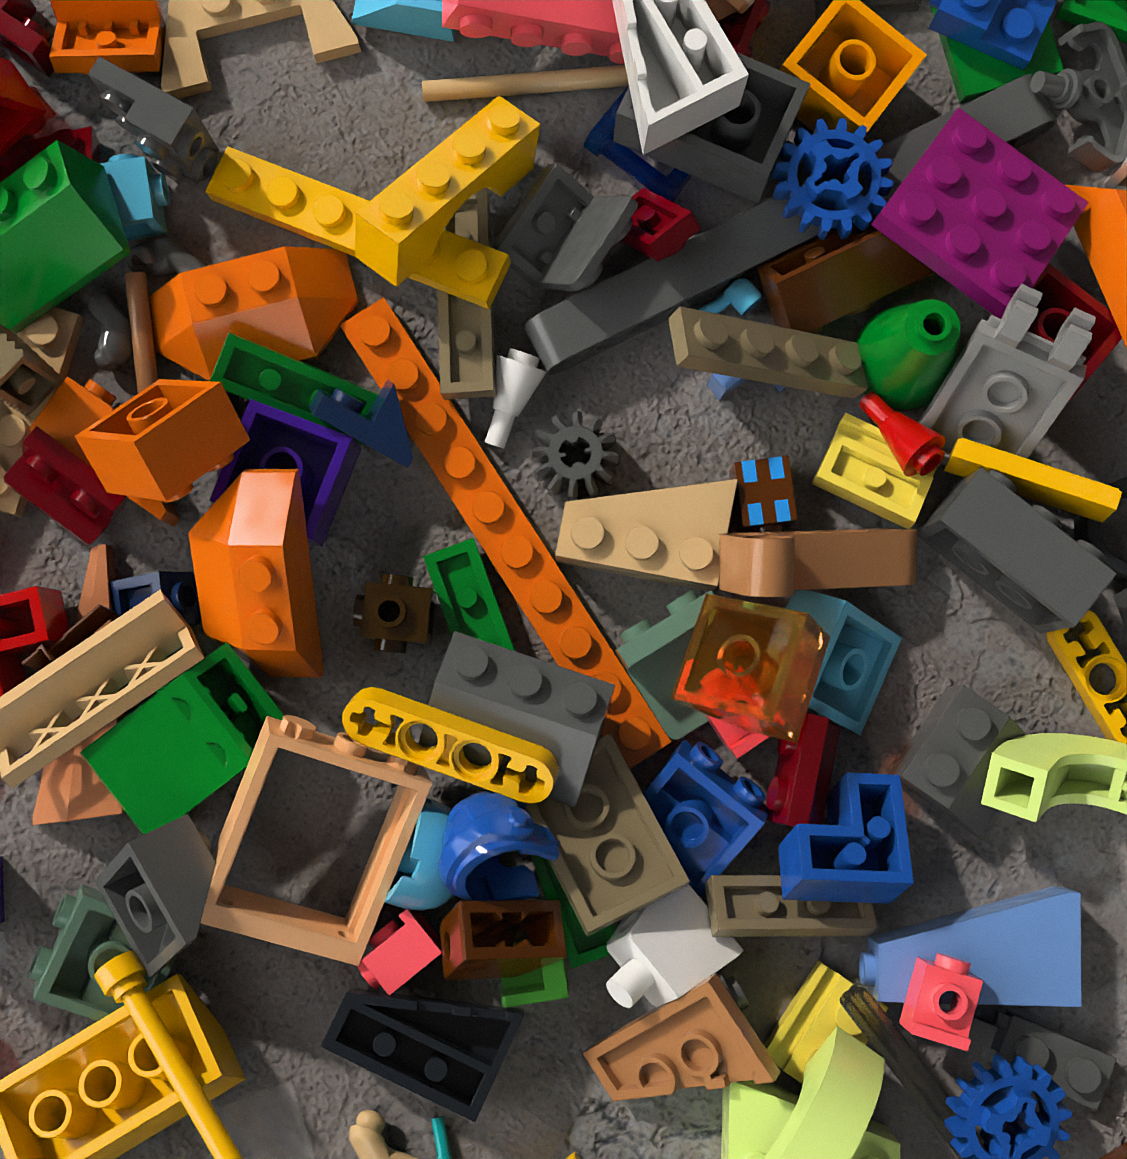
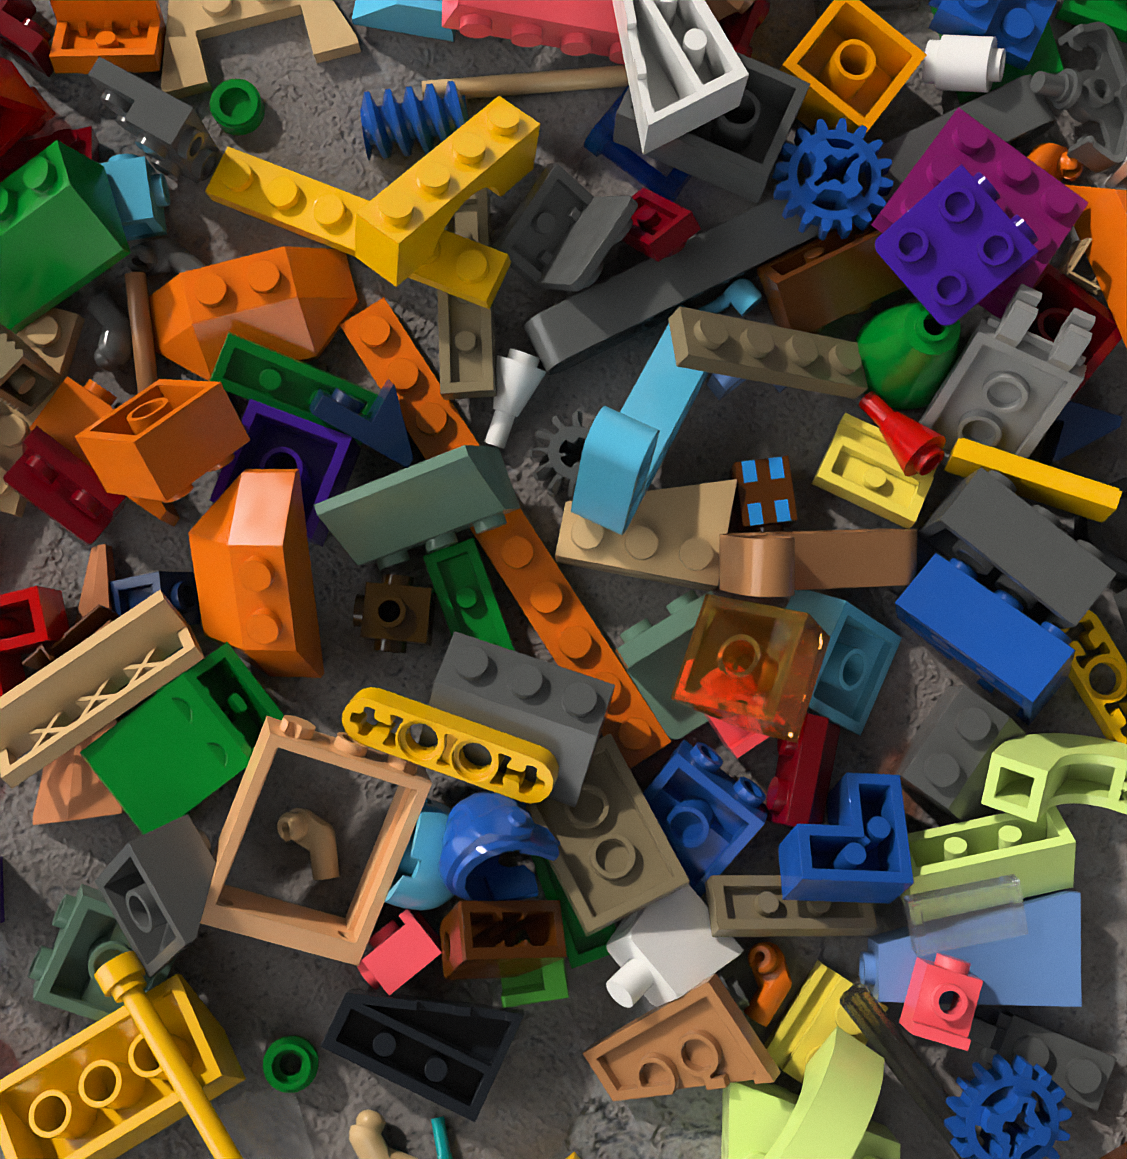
(237, 107): none -> green tile
(282, 1079): none -> green plate
(315, 836): none -> tan arm
(411, 119): none -> blue piece
(421, 506): none -> sand green slope
(631, 444): none -> medium azure beam
(772, 981): none -> orange arm
(957, 246): none -> dark purple bracket
(963, 63): none -> white brick
(965, 915): none -> clear tile
(987, 634): none -> blue wedge
(995, 847): none -> yellowish green brick
(1055, 161): none -> orange arm
(1071, 260): none -> tan piece
(1074, 429): none -> dark blue slope

